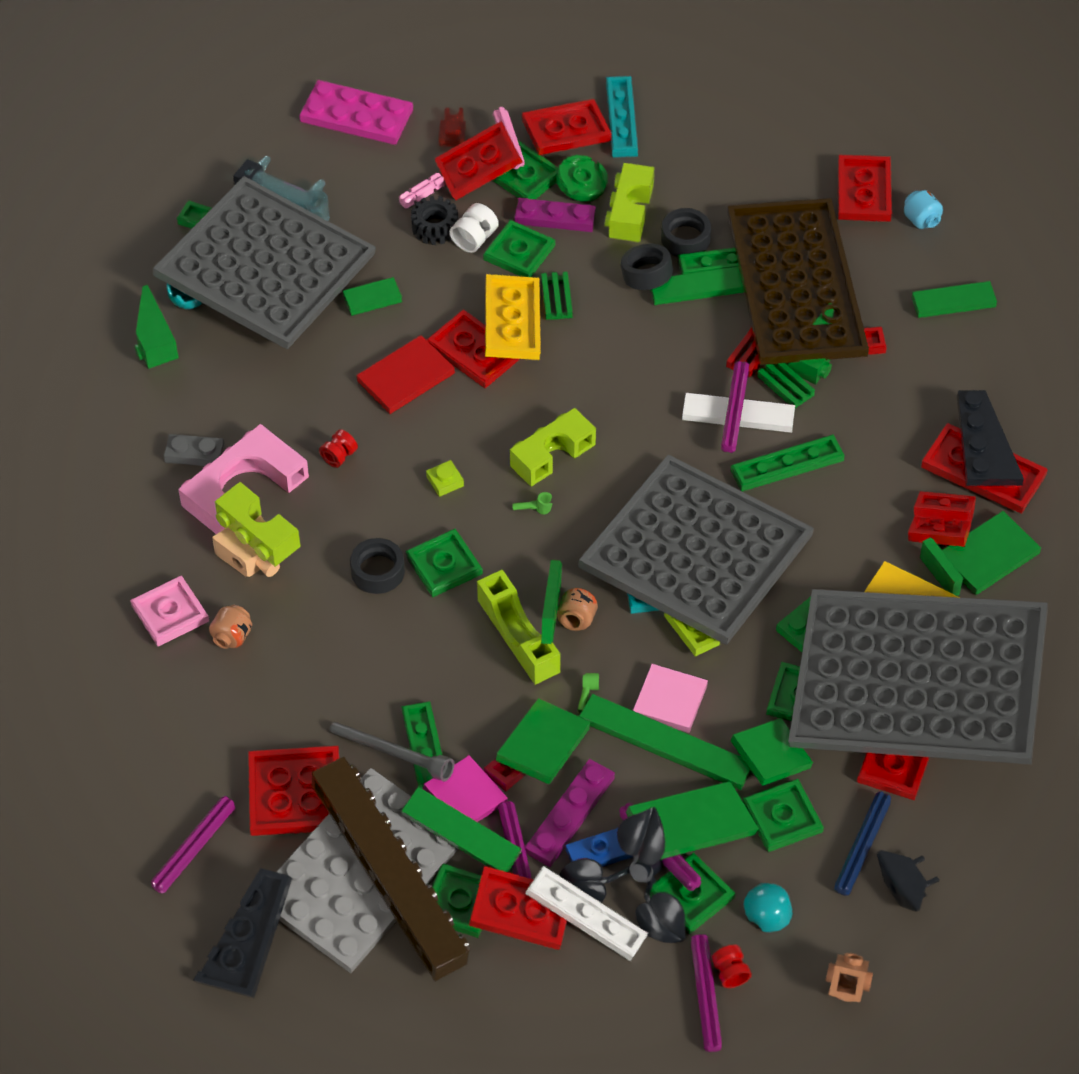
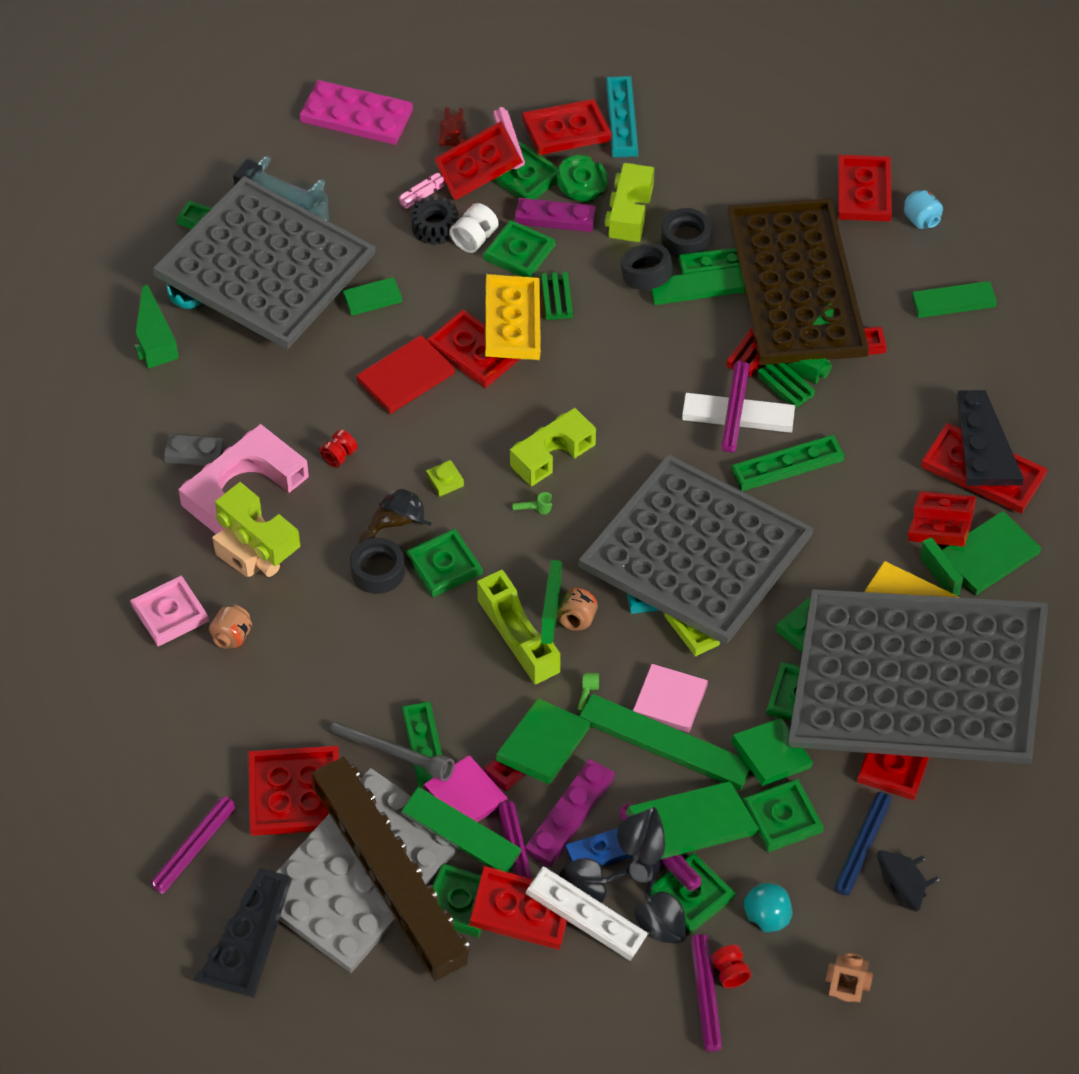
(395, 510): none -> piece

